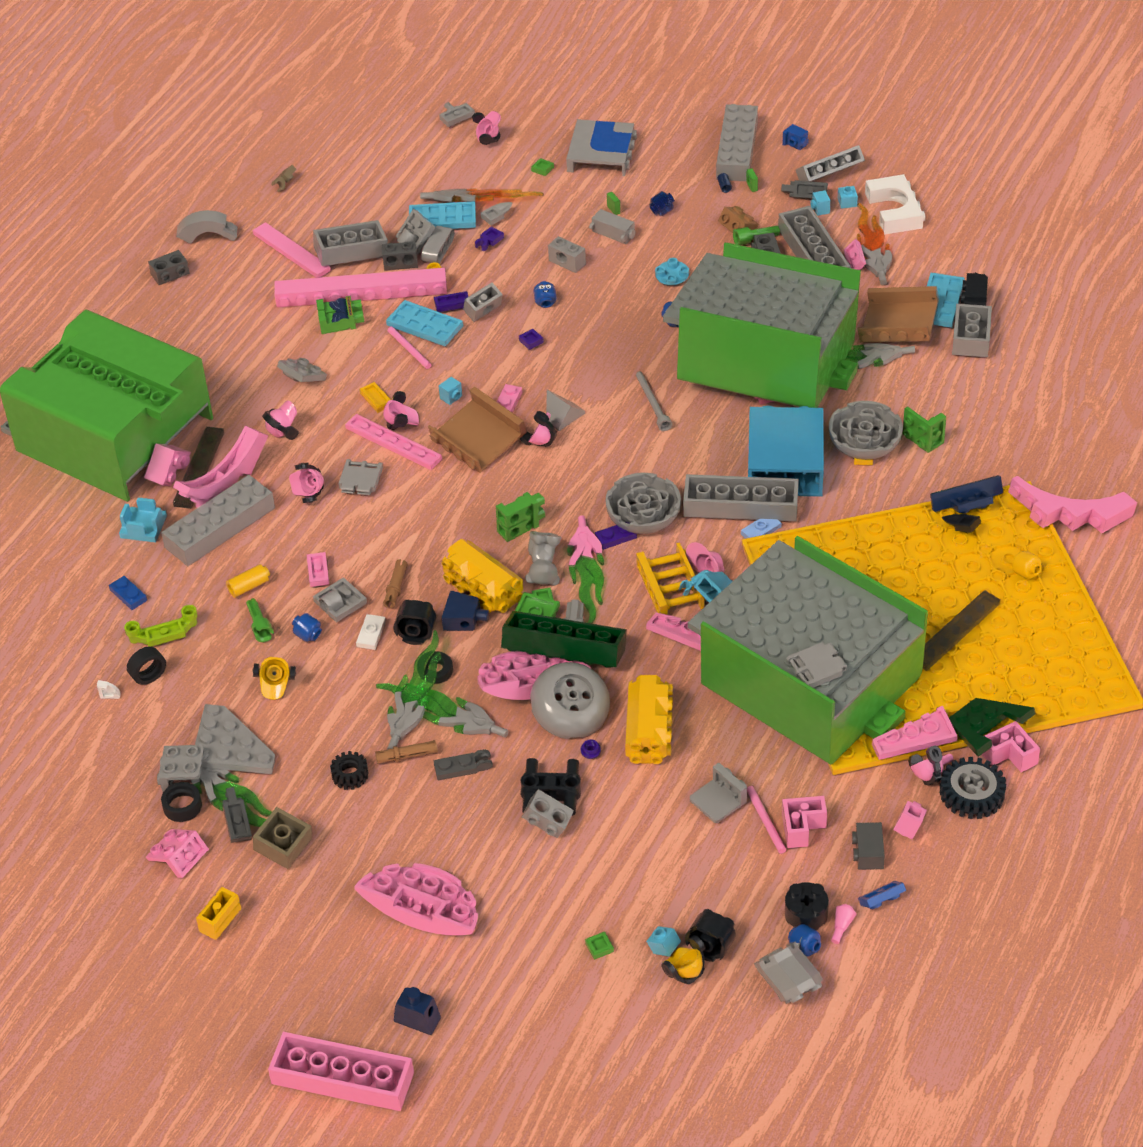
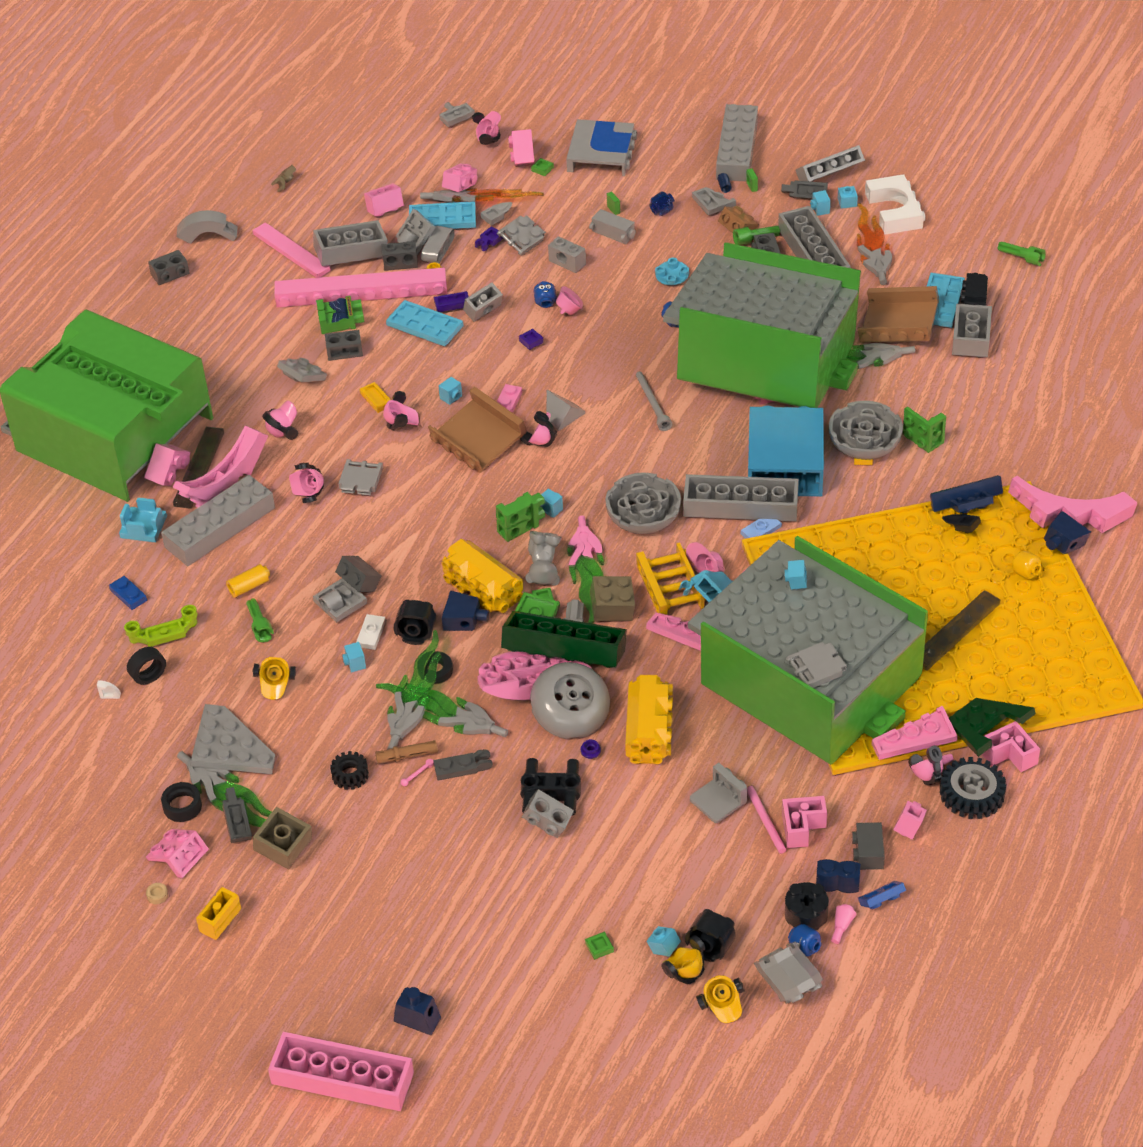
(157, 893): none -> tan tile
(180, 763): light grey bracket -> none
(306, 627): blue head -> none
(317, 569): bright pink plate -> none
(343, 345): none -> dark grey brick
(354, 657): none -> medium azure plate
(358, 573): none -> dark grey brick
(383, 199): none -> bright pink brick
(393, 442): bright pink tile -> none
(393, 589): medium nougat pin -> none
(409, 347): bright pink bar -> none
(421, 898): bright pink brick -> none
(429, 763): none -> bright pink hinge
(459, 177): none -> bright pink brick
(522, 147): none -> bright pink brick
(523, 234): none -> light grey plate
(553, 503): none -> medium azure plate
(568, 301): none -> bright pink piece
(612, 598): none -> dark tan brick
(614, 536): dark purple plate -> none
(711, 201): none -> light grey wing
(722, 998): none -> yellow cap
(795, 137): blue brick -> none
(796, 574): none -> medium azure plate
(838, 875): none -> dark blue brick
(854, 255): bright pink plate -> none
(1032, 254): none -> bright green piece
(1066, 534): none -> dark blue torso

